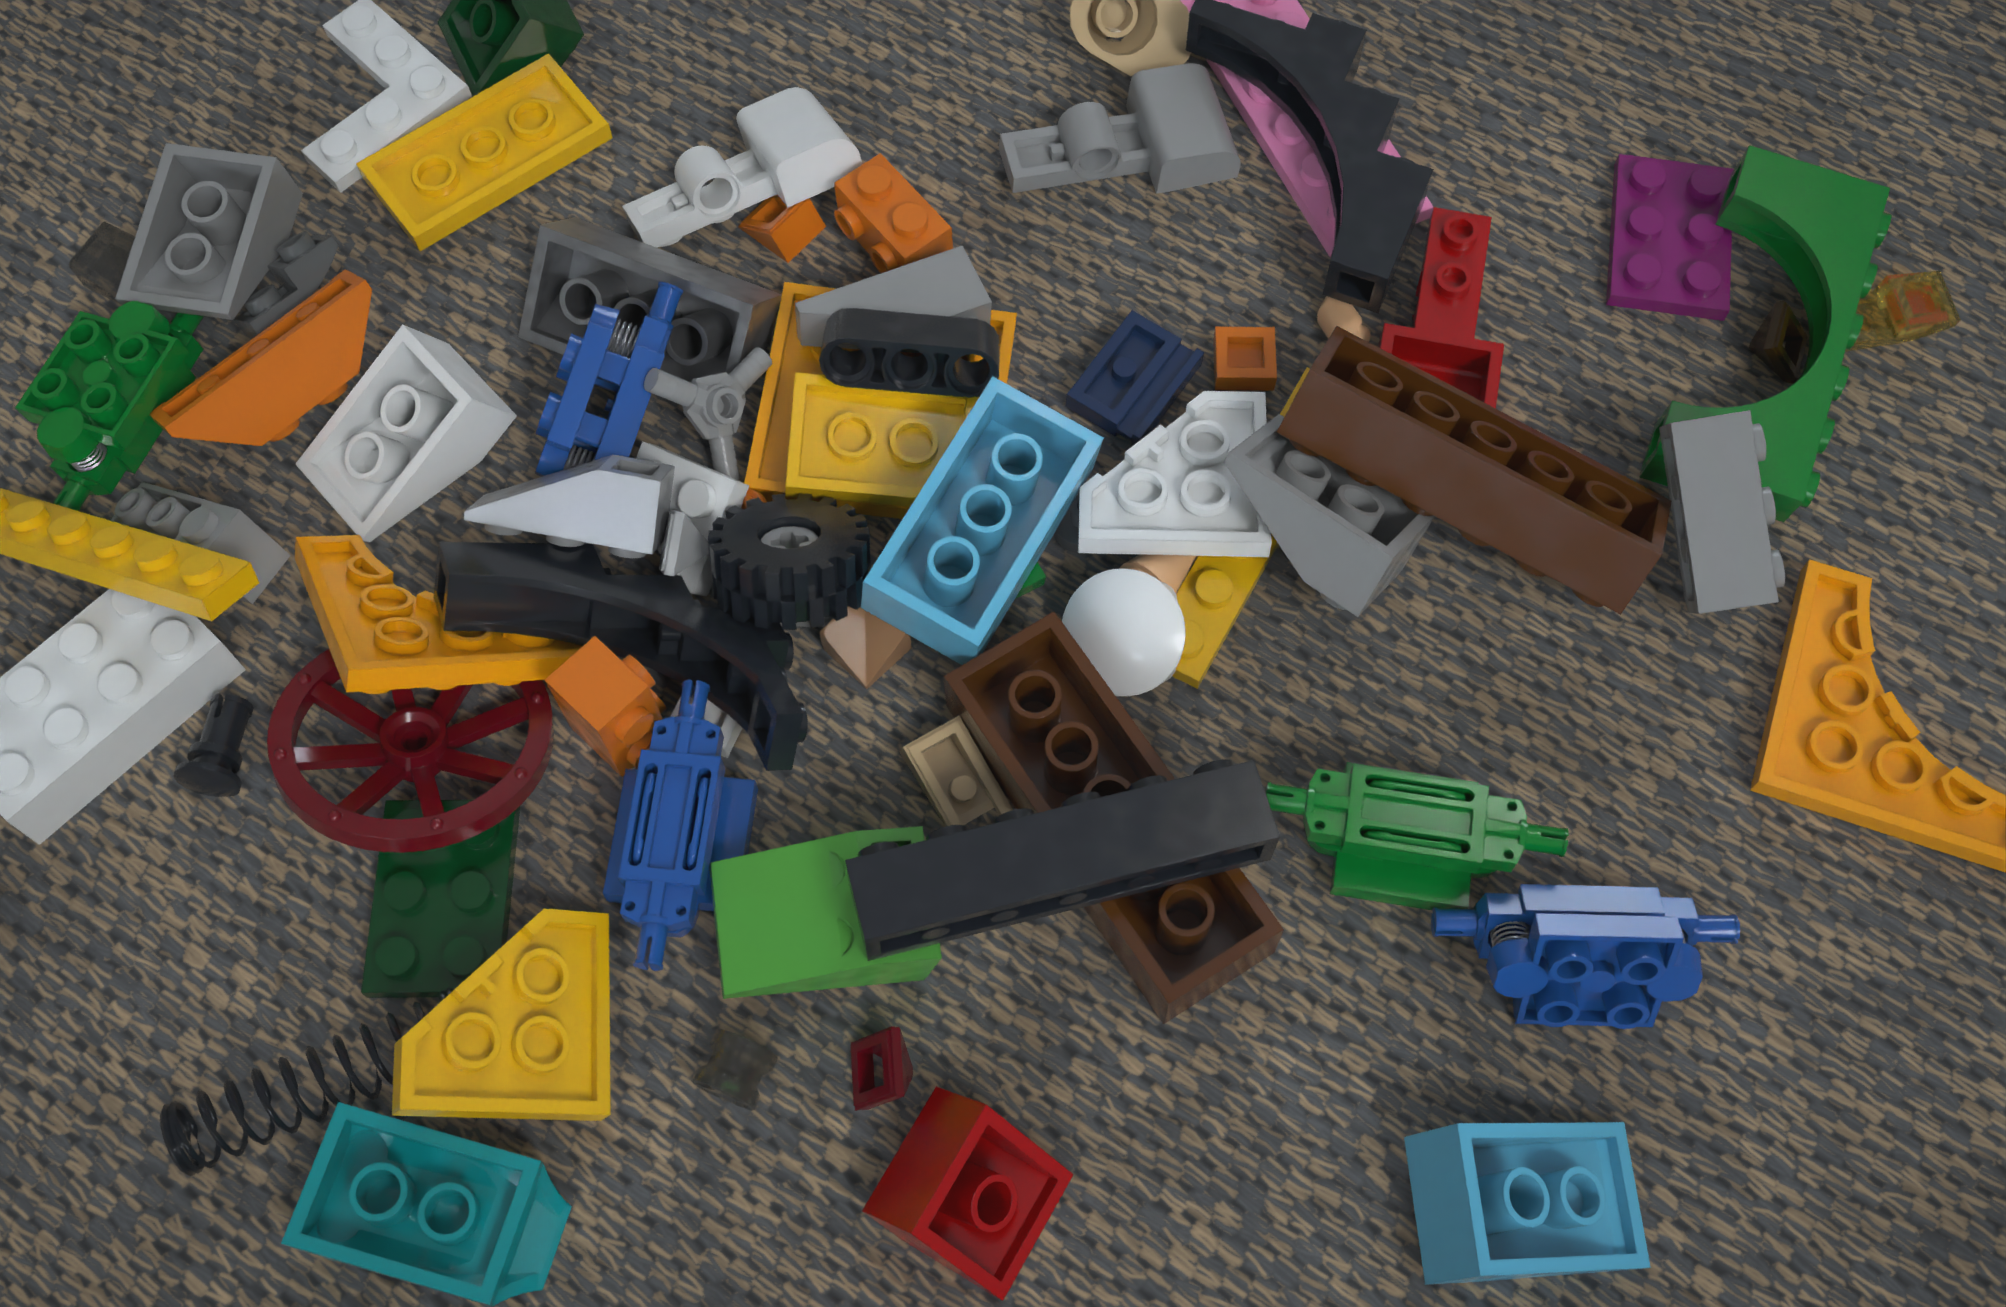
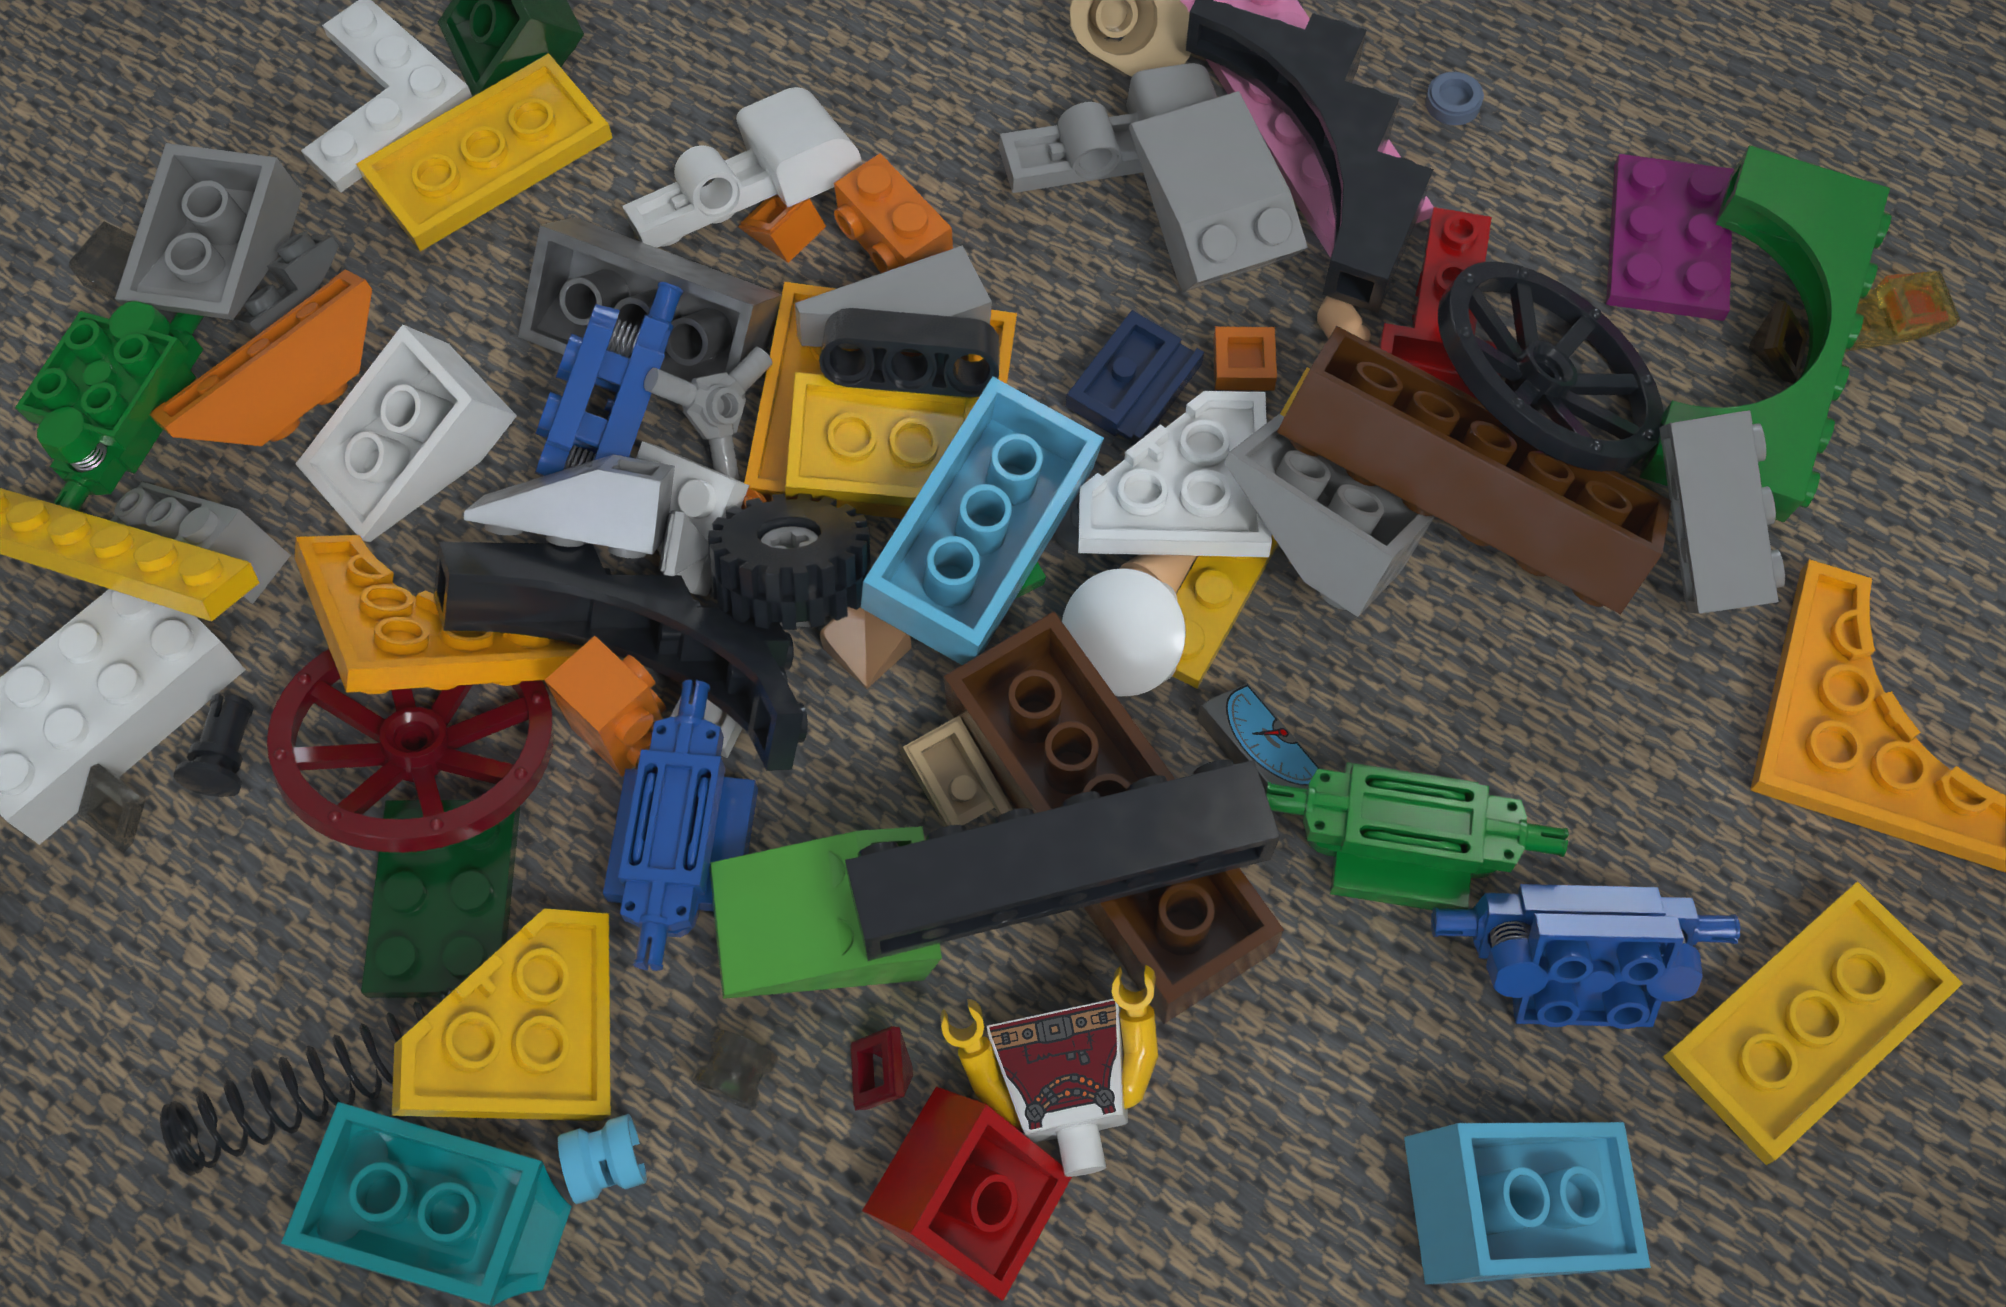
(111, 806): none -> clear smoke slope
(600, 1159): none -> medium azure wheel
(1065, 1069): none -> torso
(1216, 191): none -> light grey slope
(1251, 731): none -> slope
(1454, 98): none -> sand blue tile
(1542, 374): none -> black wheel
(1812, 1022): none -> yellow plate

